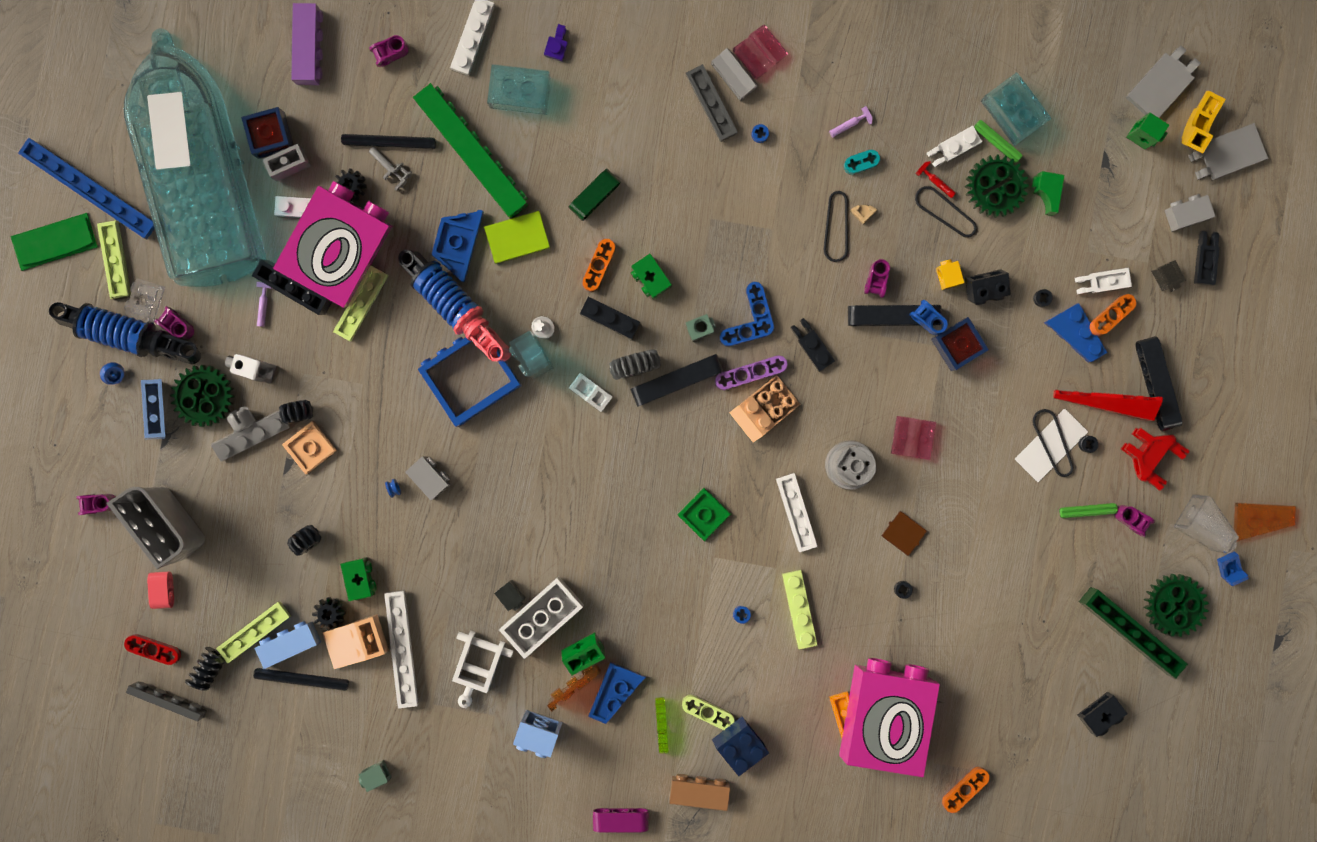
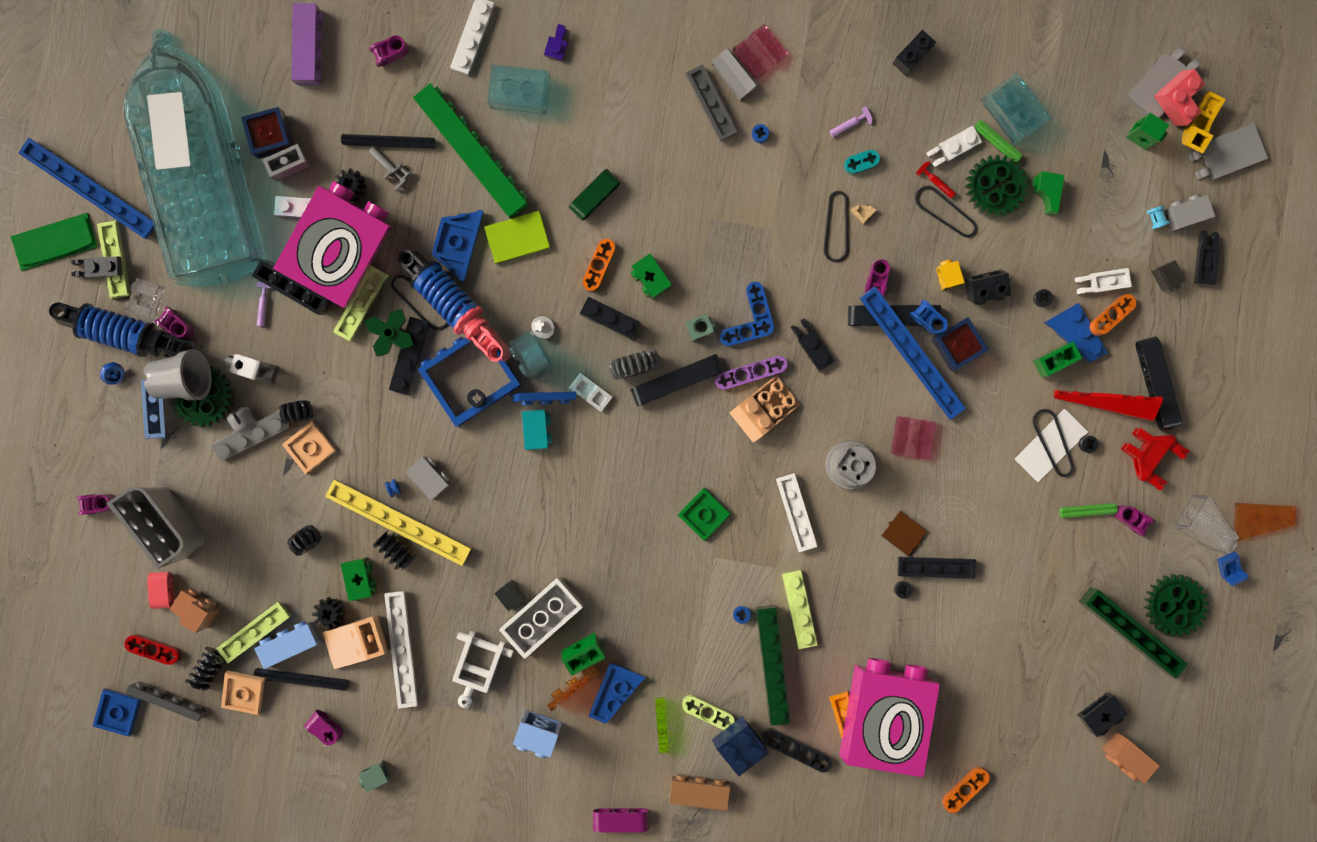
(98, 267): none -> hinge
(117, 712): none -> blue tile
(179, 376): none -> light grey piece
(194, 610): none -> nougat brick
(242, 692): none -> light nougat tile
(321, 727): none -> magenta piece
(384, 342): none -> dark green plant
(392, 285): none -> black piece
(394, 551): none -> black piece
(398, 522): none -> light yellow plate
(409, 357): none -> black plate
(472, 393): none -> black bush
(536, 429): none -> teal brick
(543, 397): none -> blue wing
(772, 665): none -> dark green brick
(797, 749): none -> black beam
(912, 353): none -> blue plate
(914, 52): none -> black brick
(936, 567): none -> black plate
(1057, 359): none -> green brick
(1129, 758): none -> nougat brick
(1158, 217): none -> medium azure bush
(1177, 97): none -> coral brick

